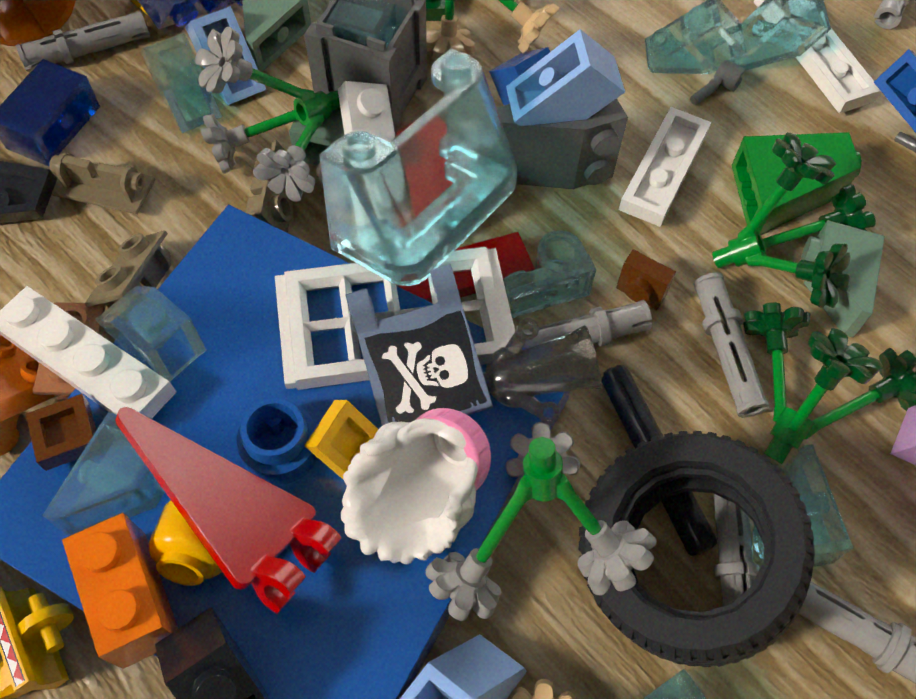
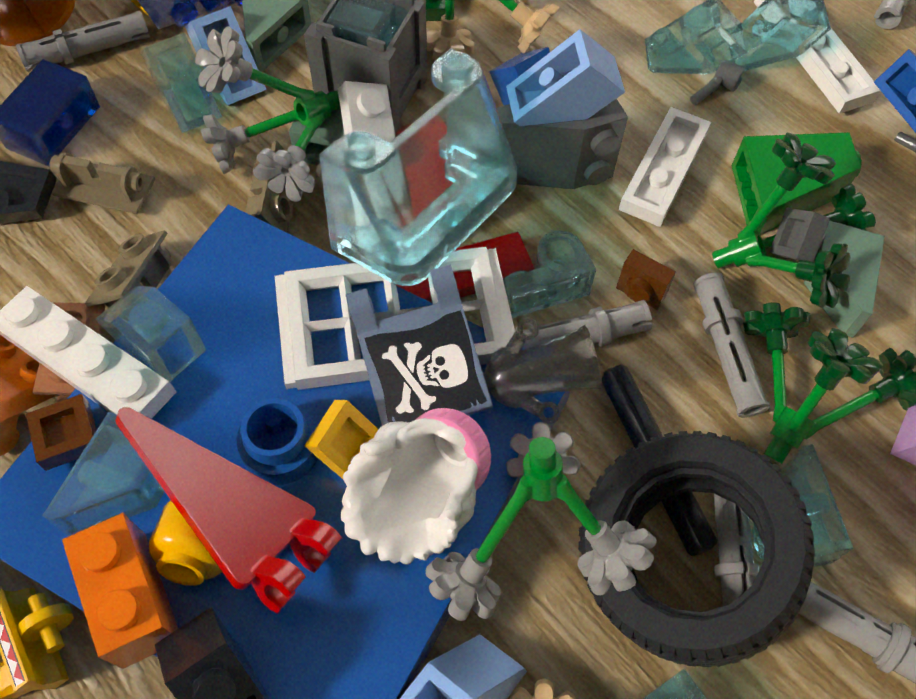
(799, 235): none -> dark grey plate

